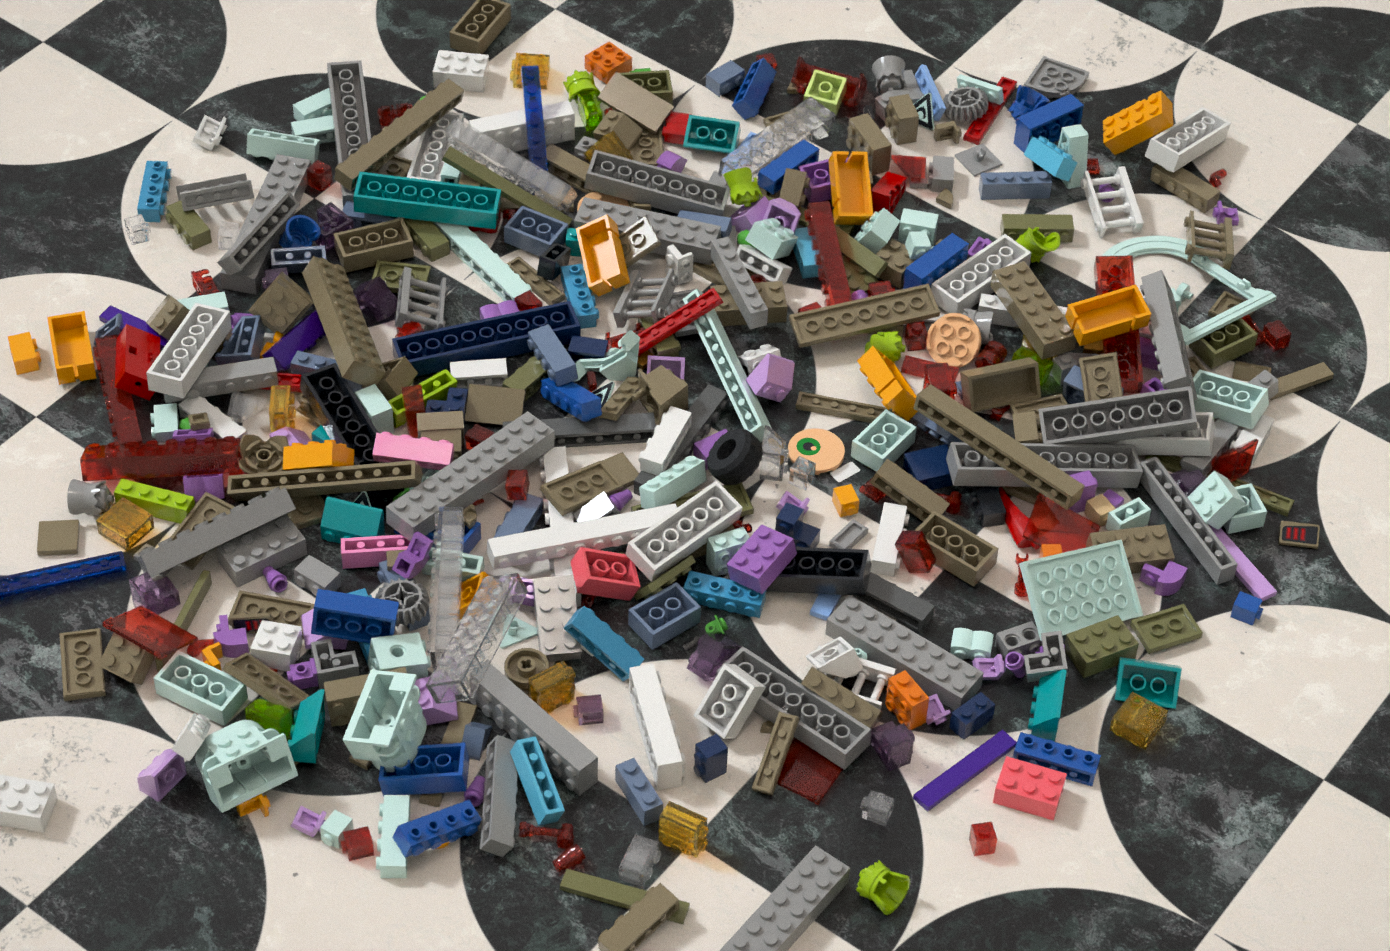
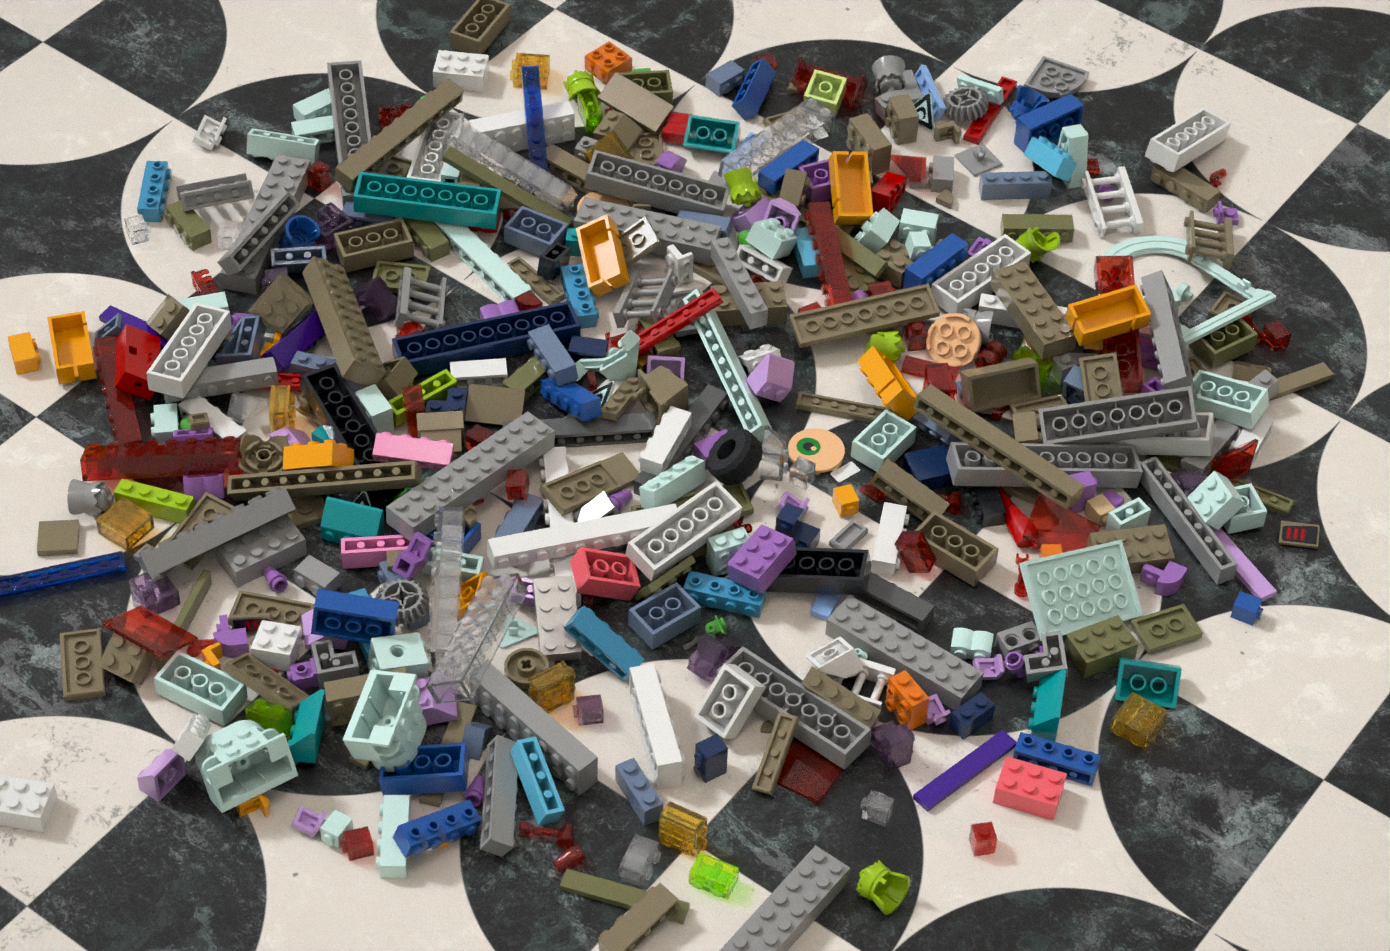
(713, 876): none -> clear neon green brick
(1138, 123): light orange piece -> none

